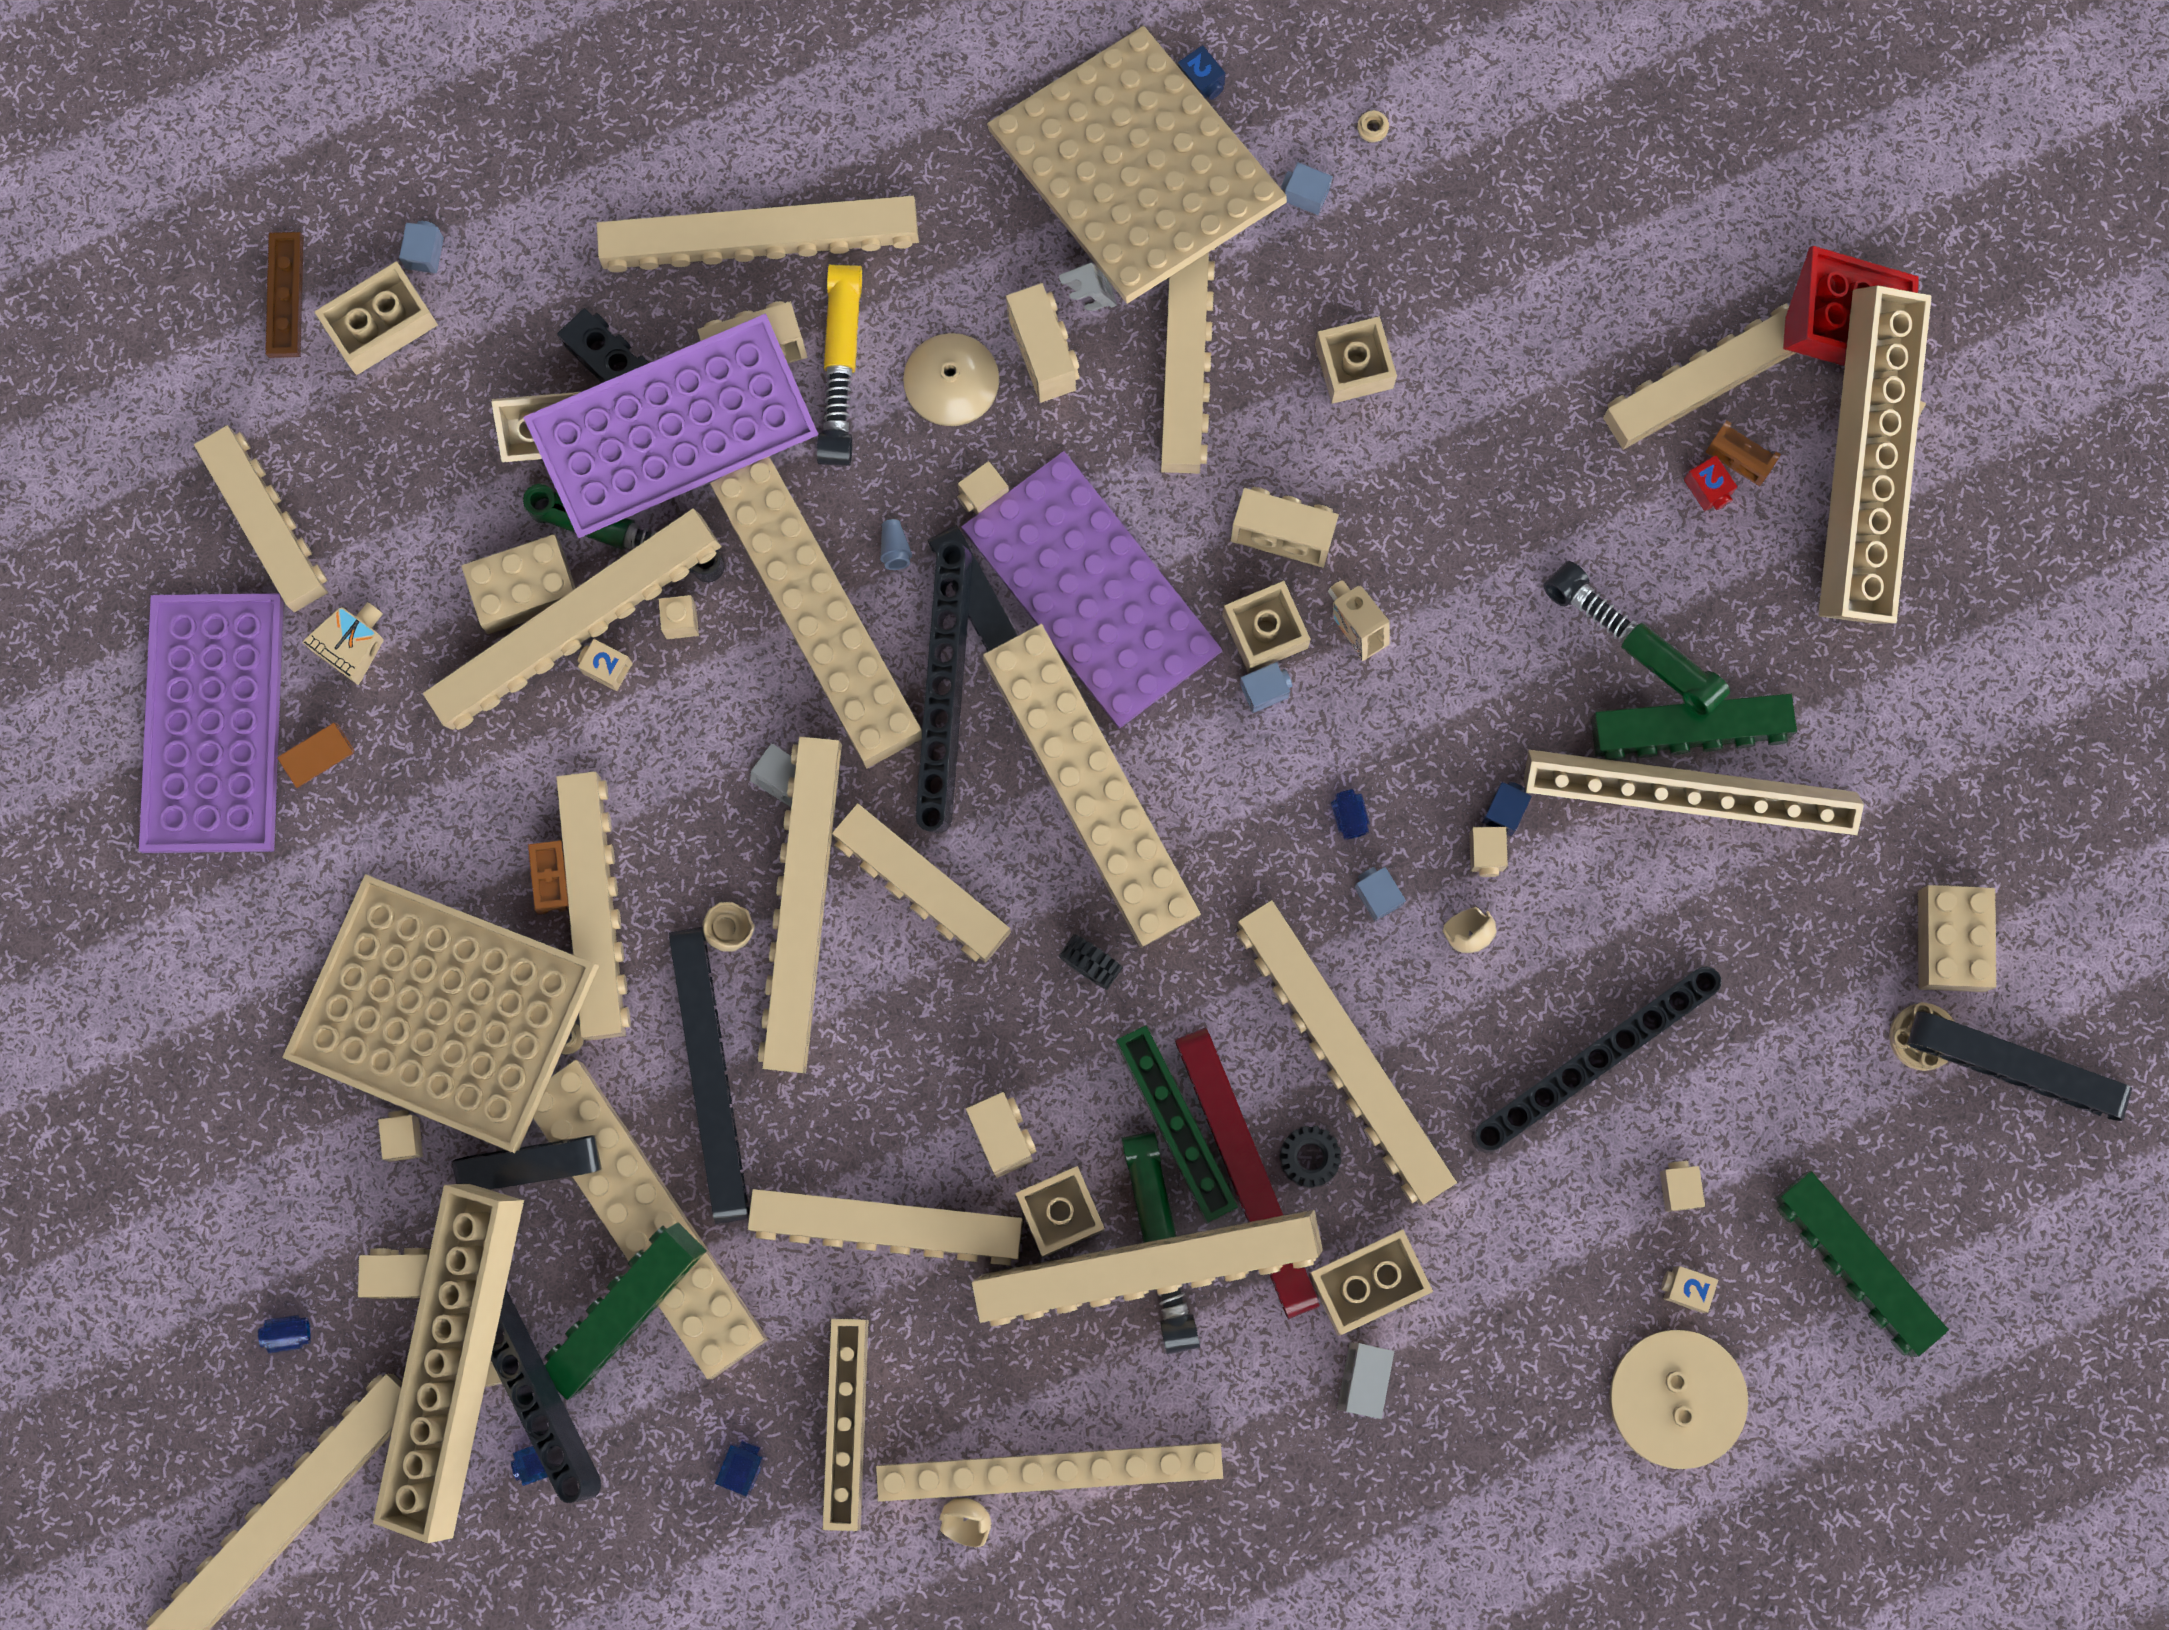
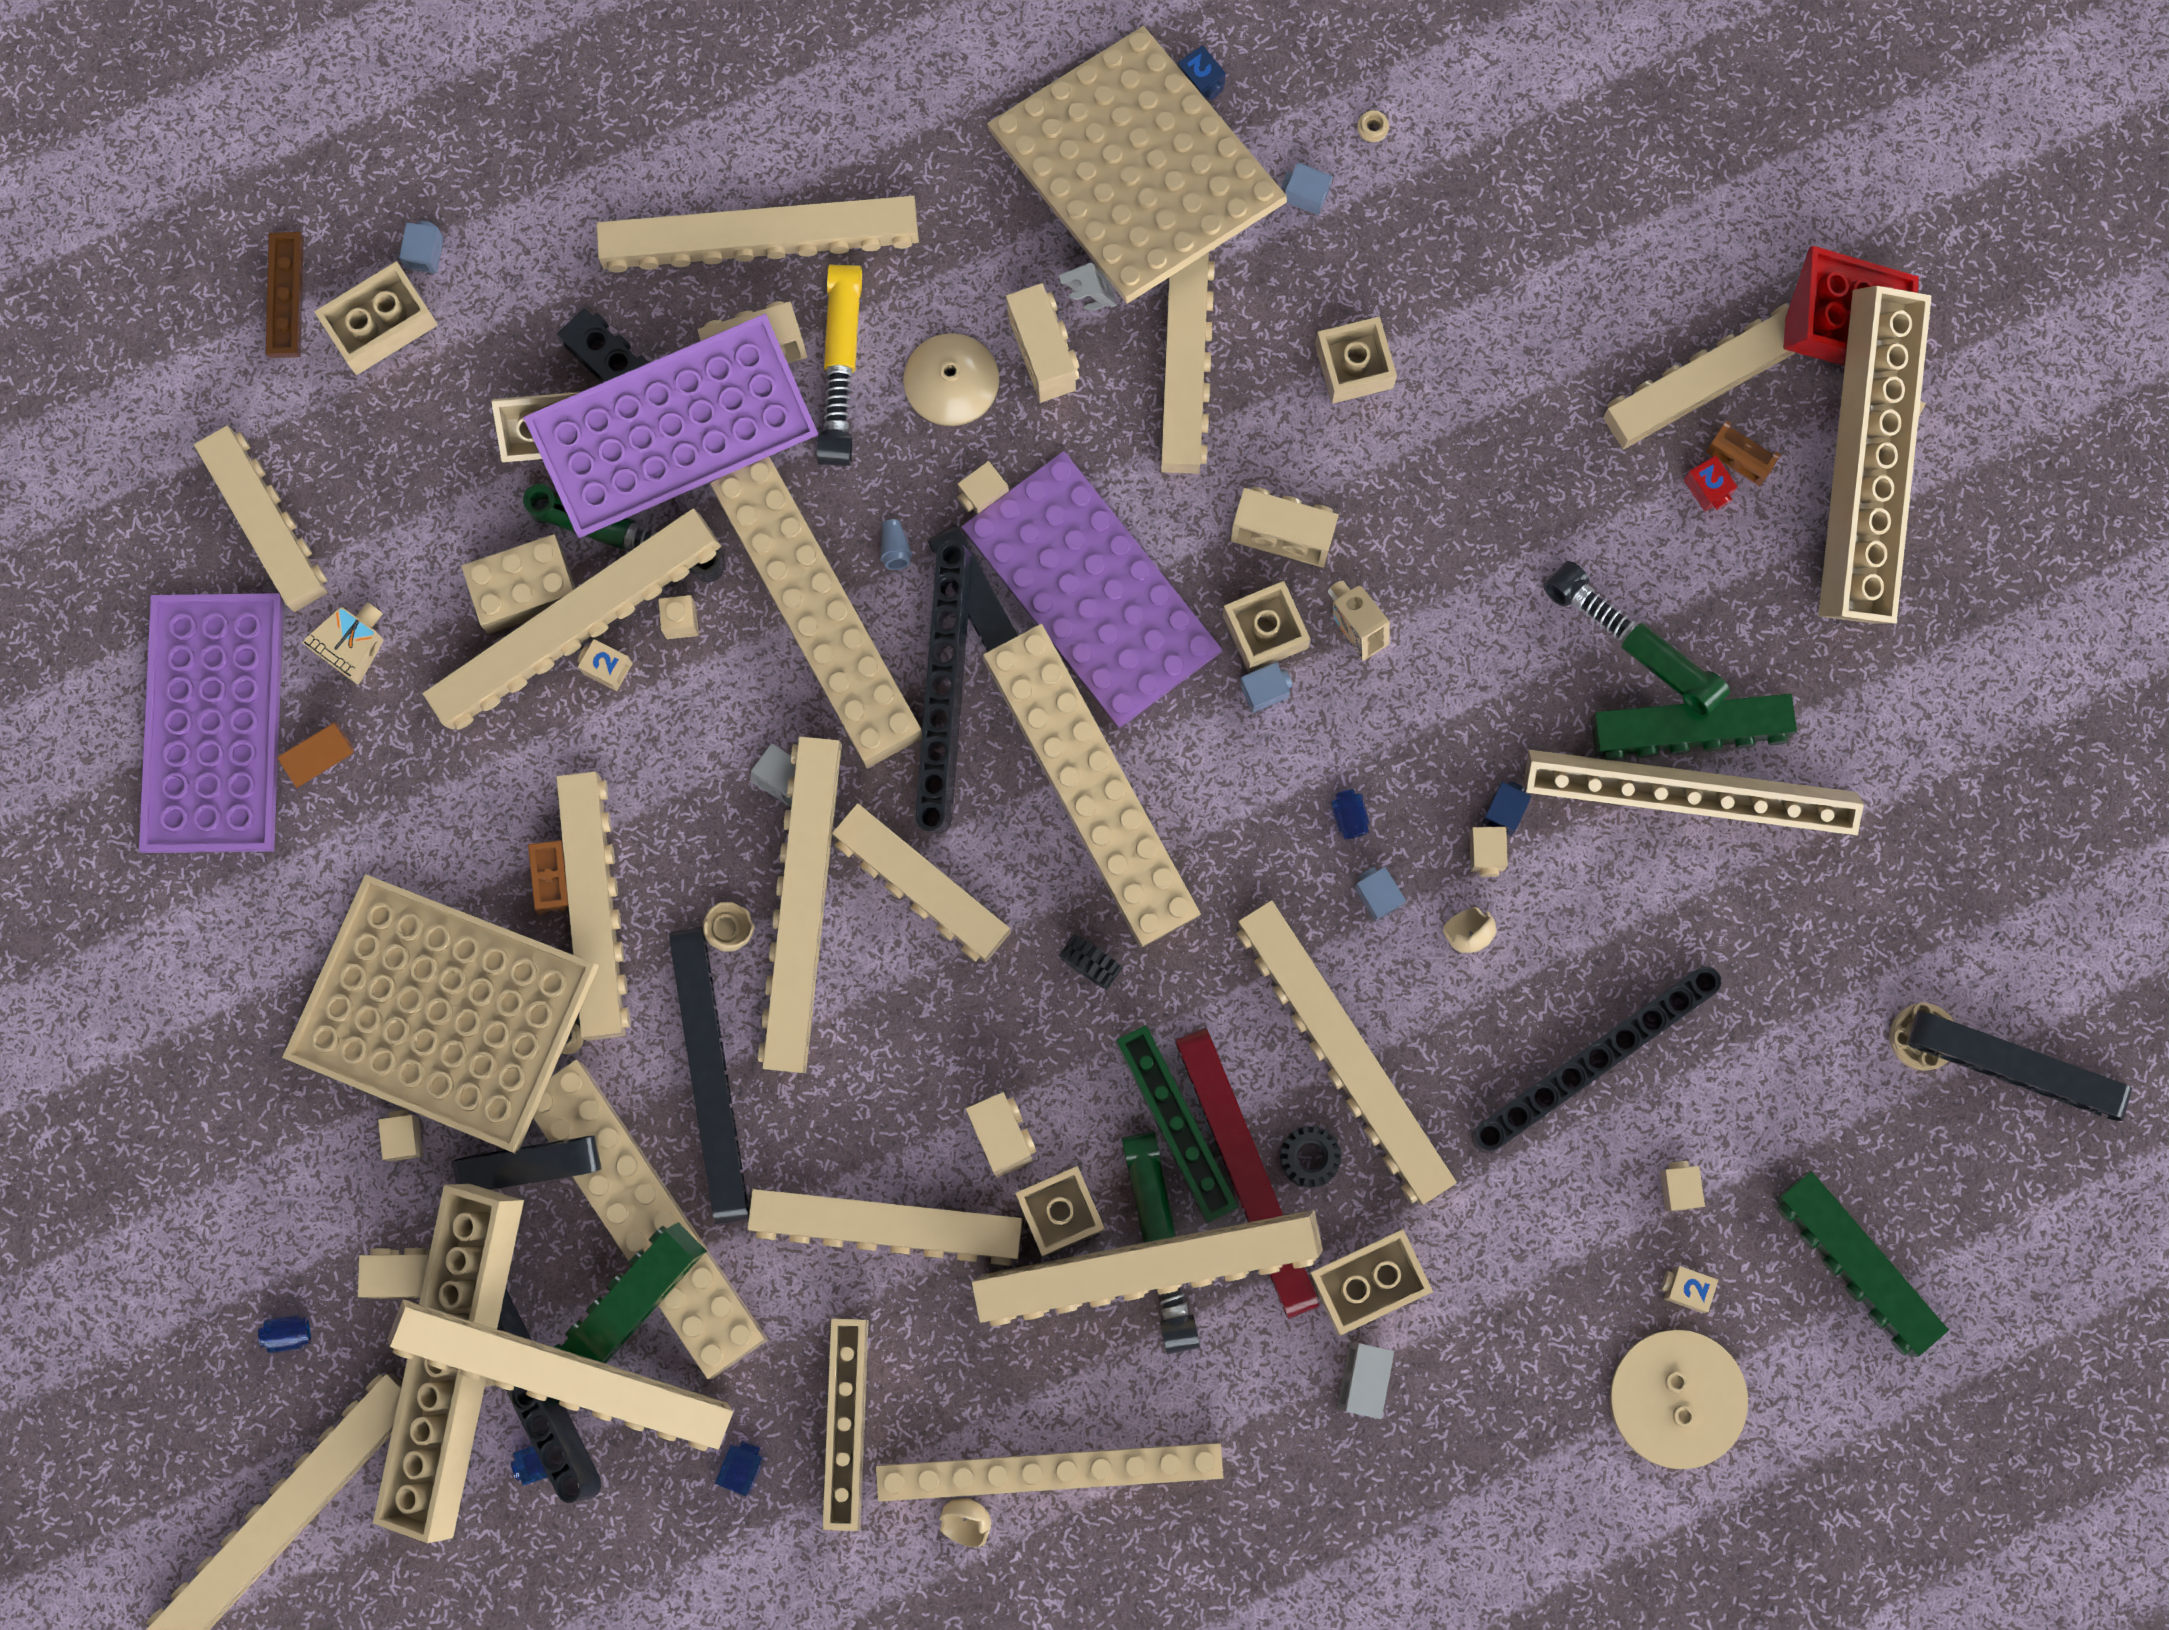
(559, 1375): none -> tan brick
(1956, 938): tan brick -> none

